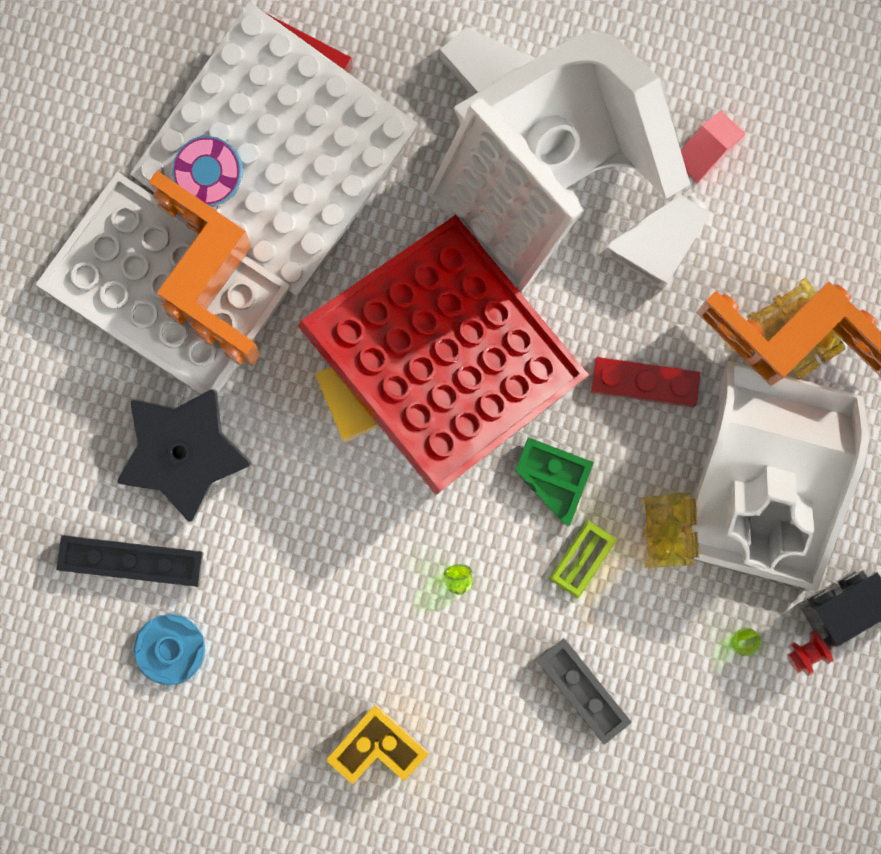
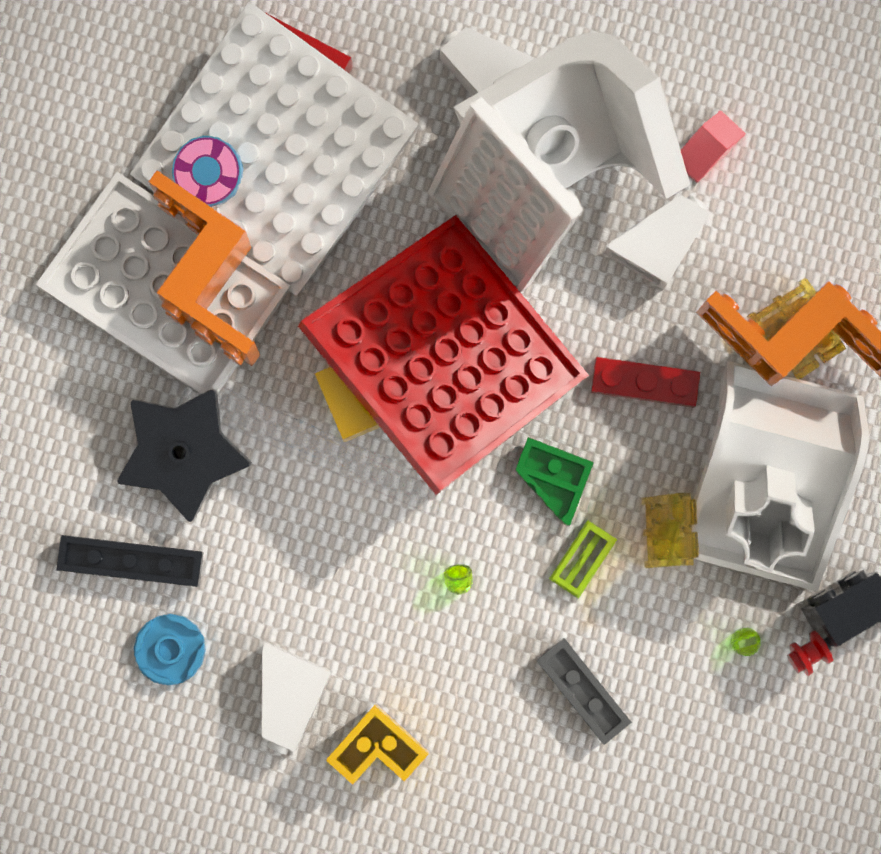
(288, 696): none -> white slope

